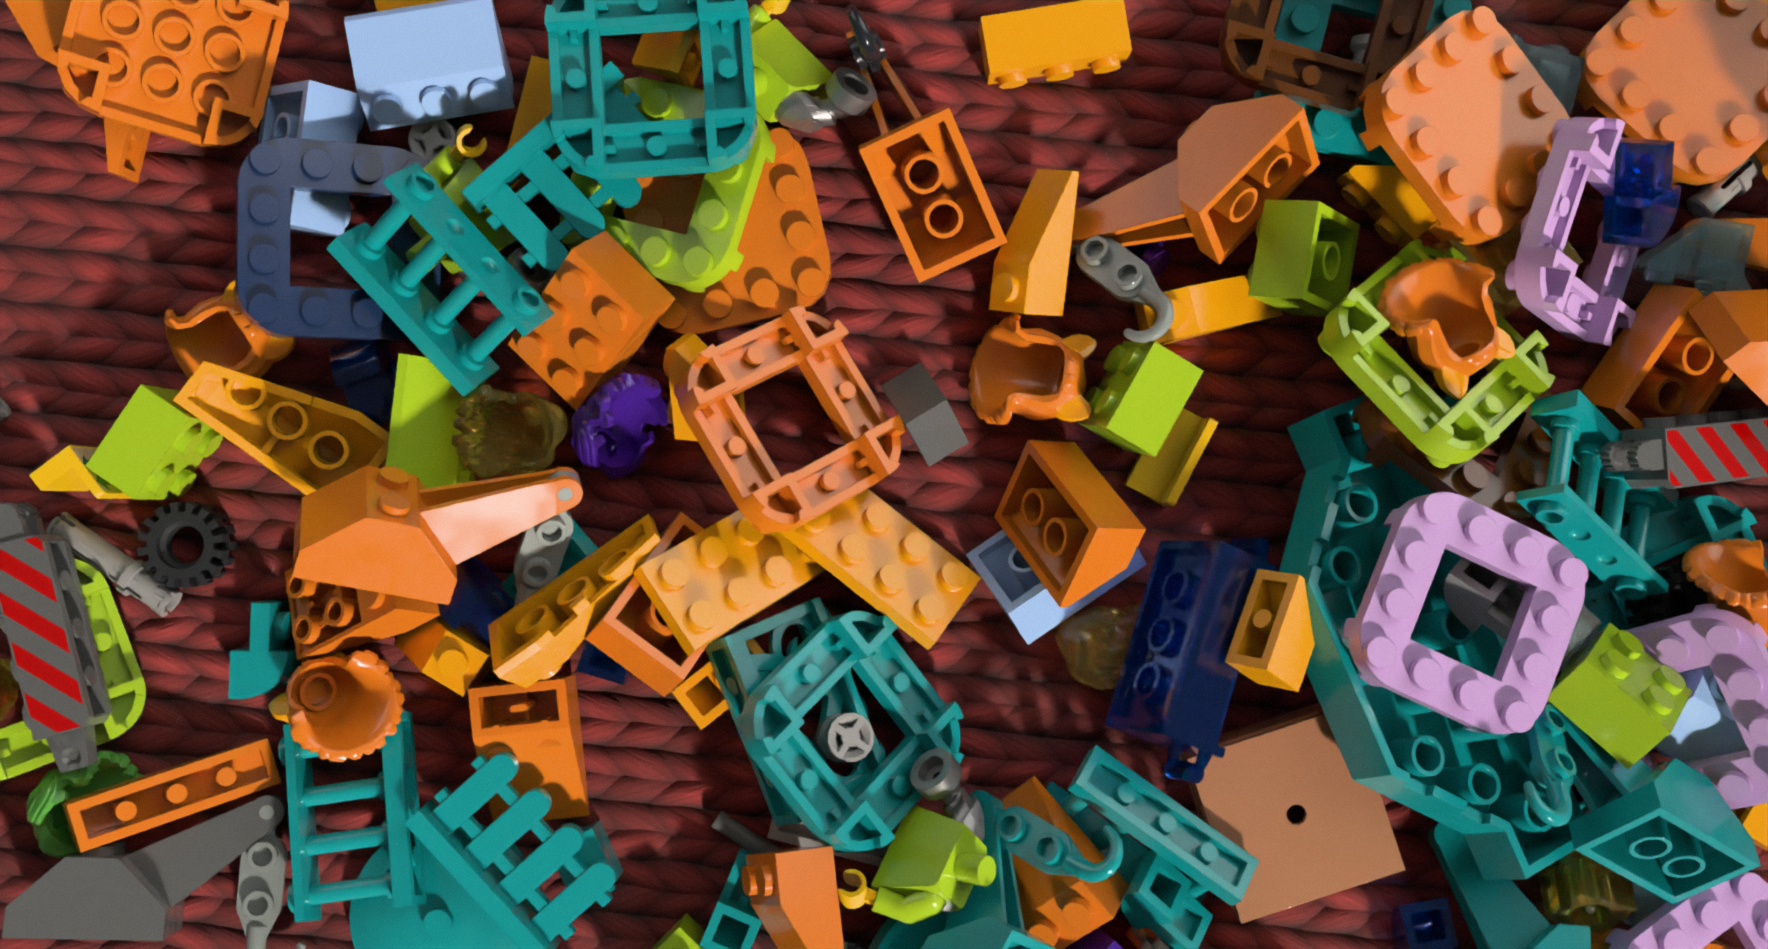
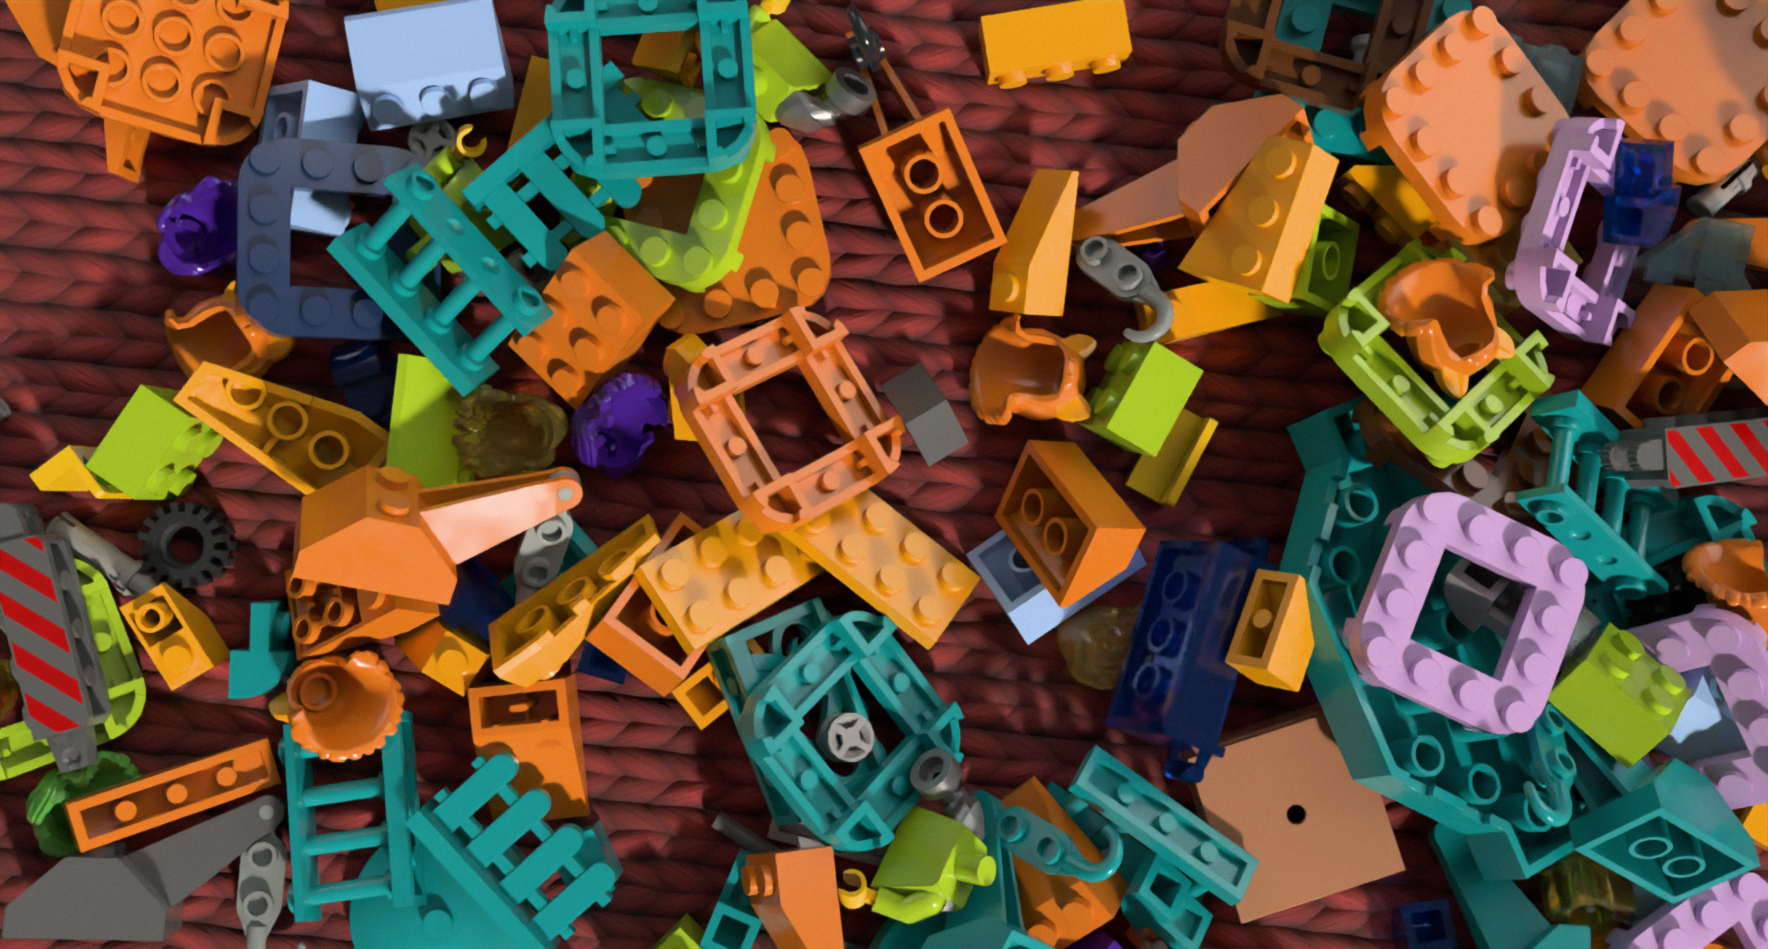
(175, 634): none -> light orange slope
(199, 229): none -> dark purple hair
(1266, 221): none -> light orange wedge

